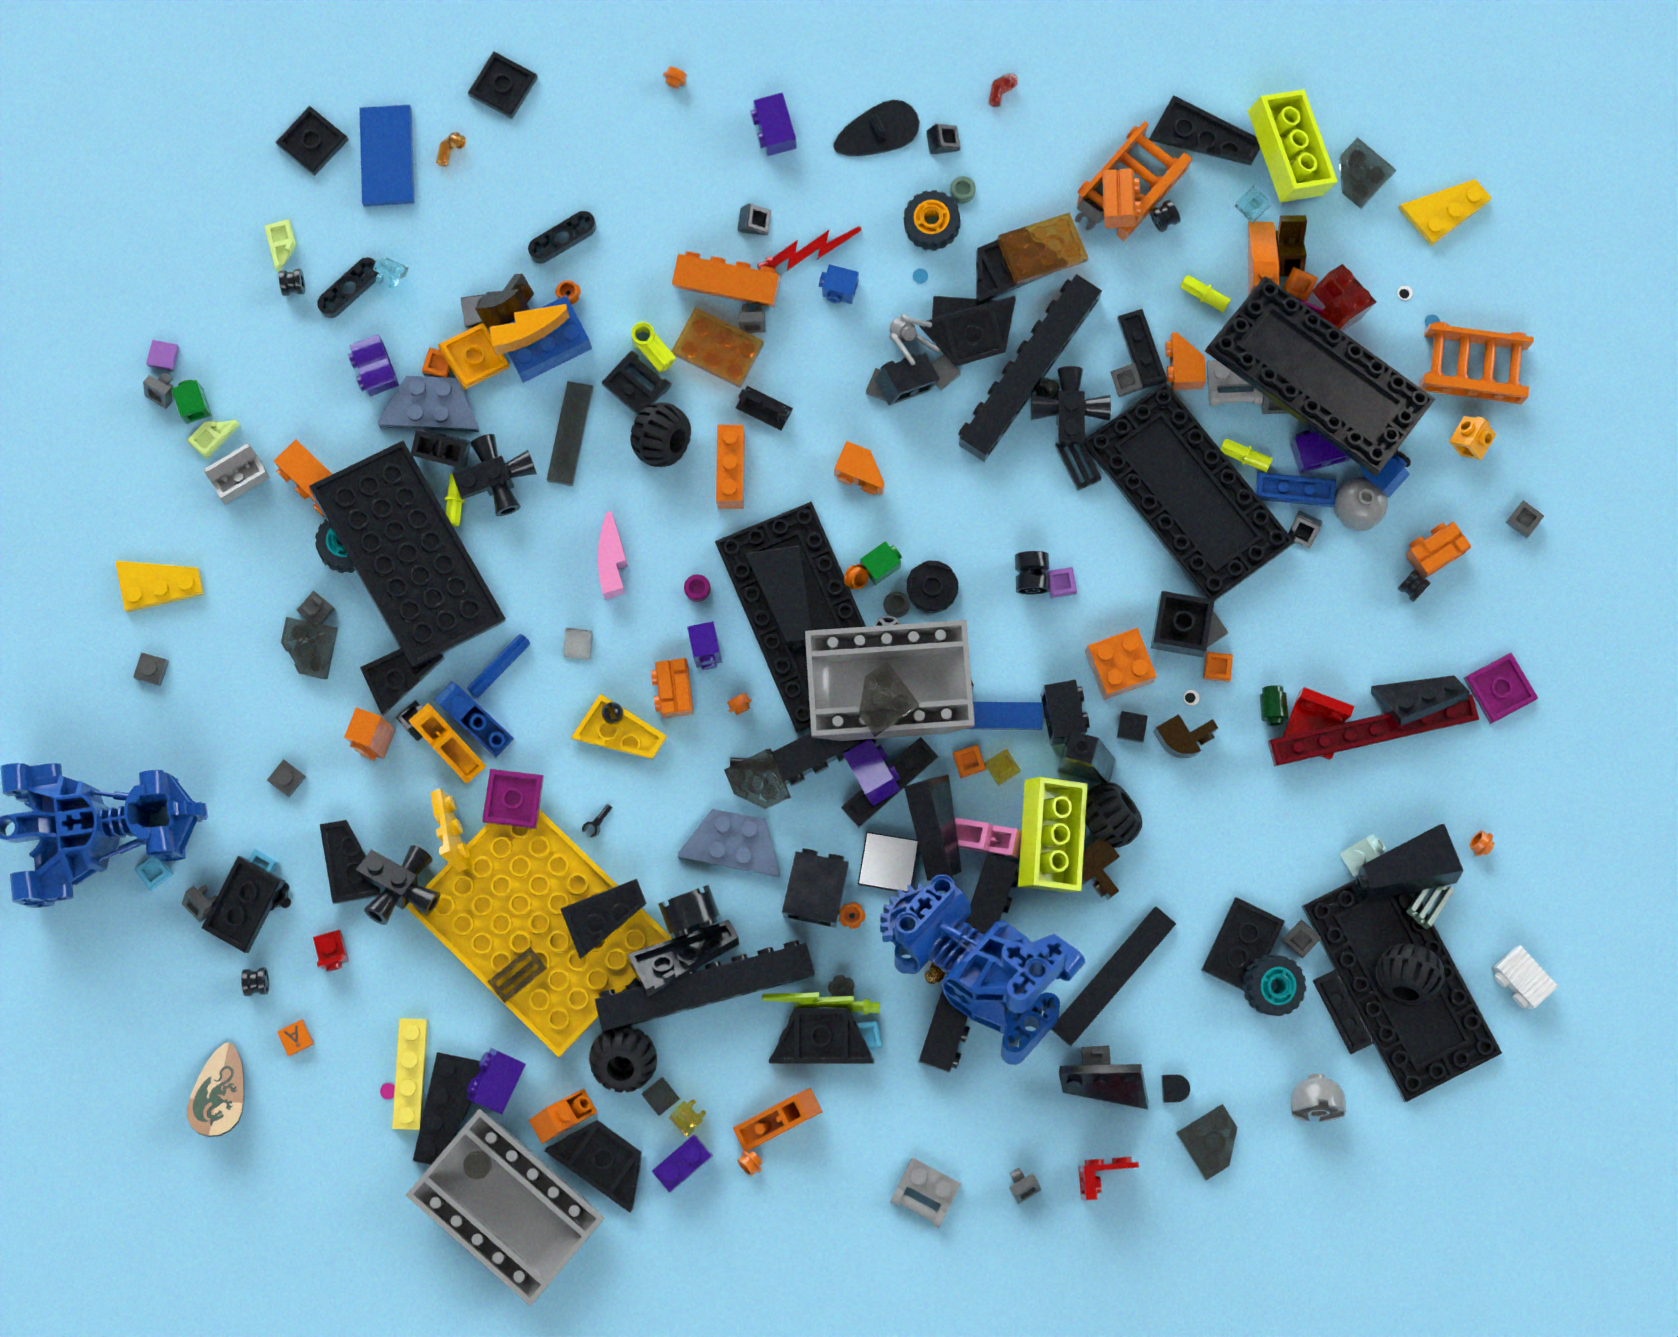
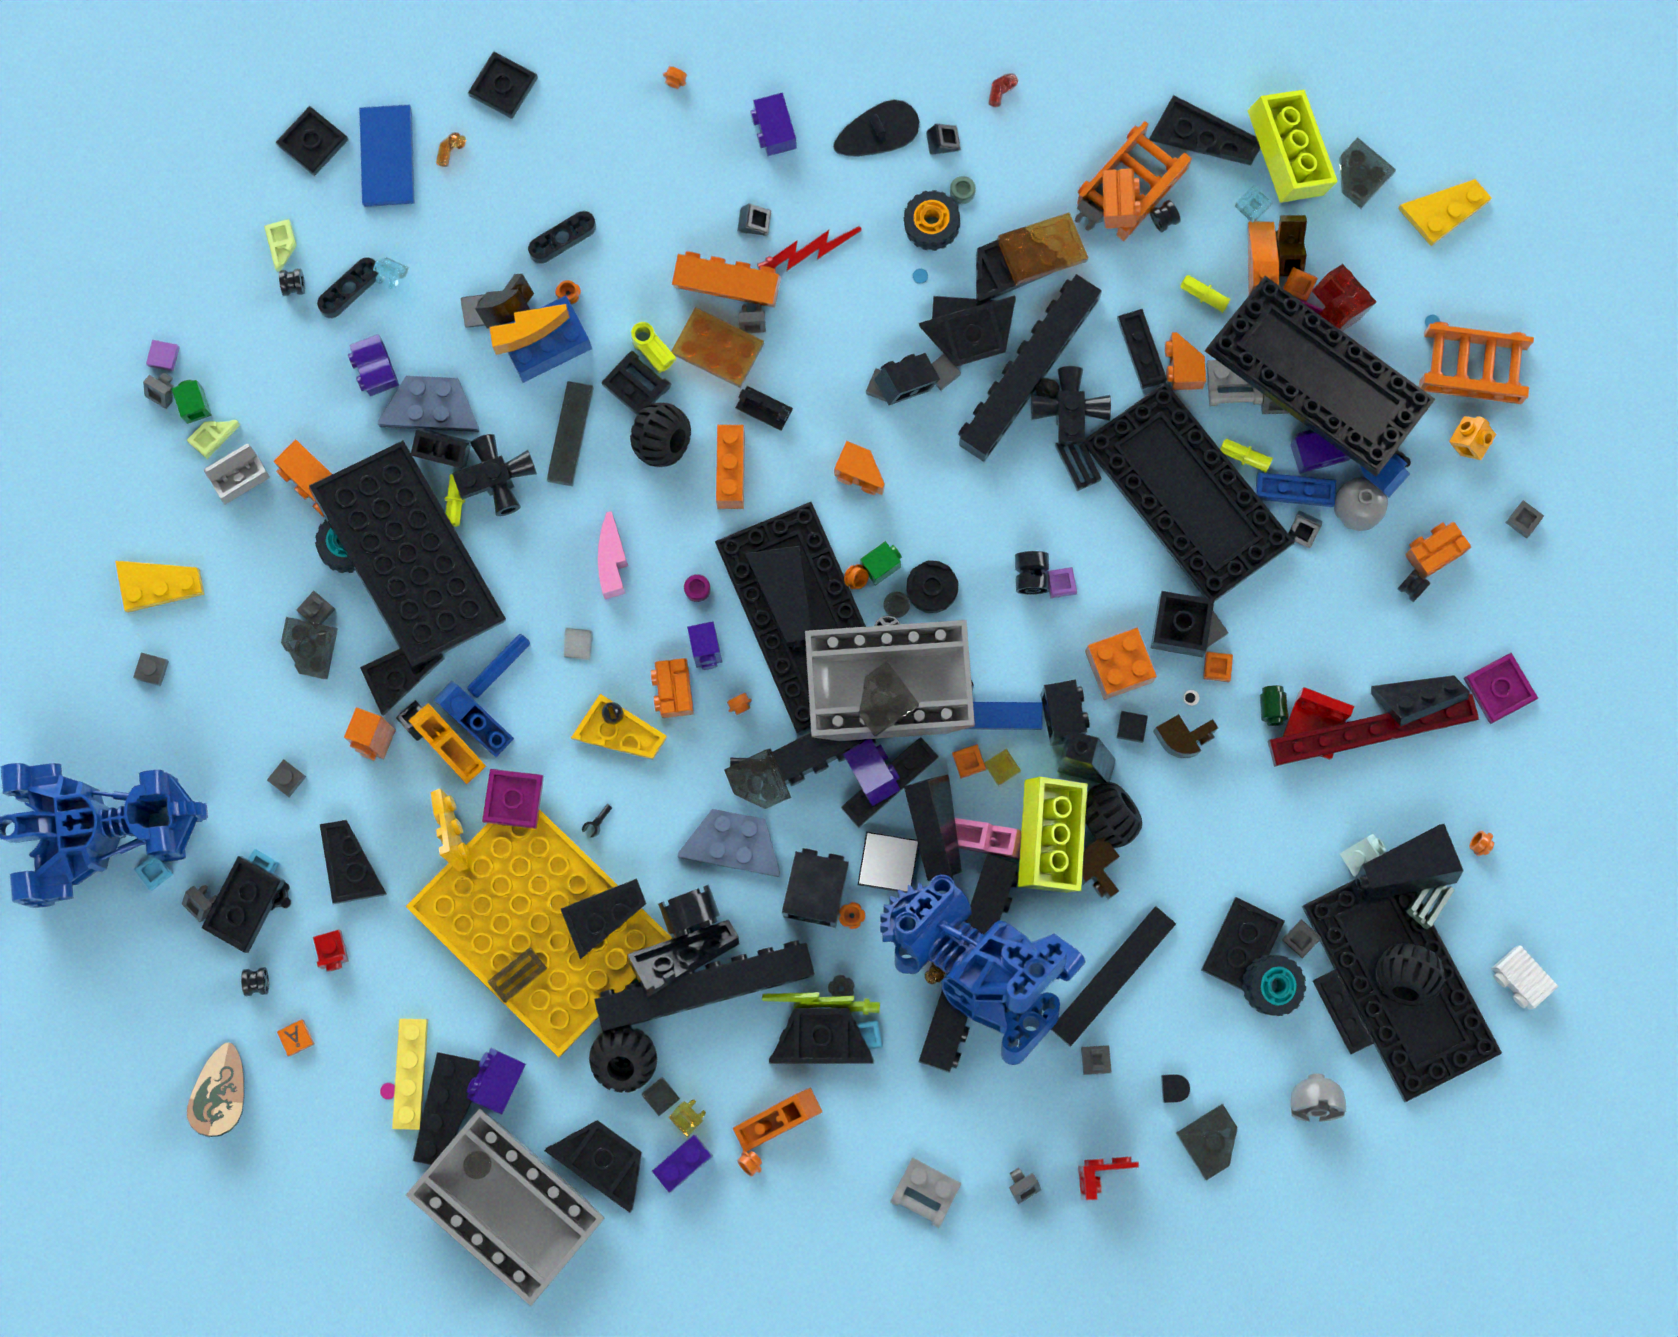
(397, 883): black brick -> none
(435, 364): orange tile -> none
(472, 356): light orange plate -> none
(562, 1116): orange slope -> none
(839, 284): blue brick -> none
(904, 330): light grey plant -> none
(1109, 1083): black wing -> none
(1127, 380): dark grey plate -> none
(1405, 292): sticker -> none

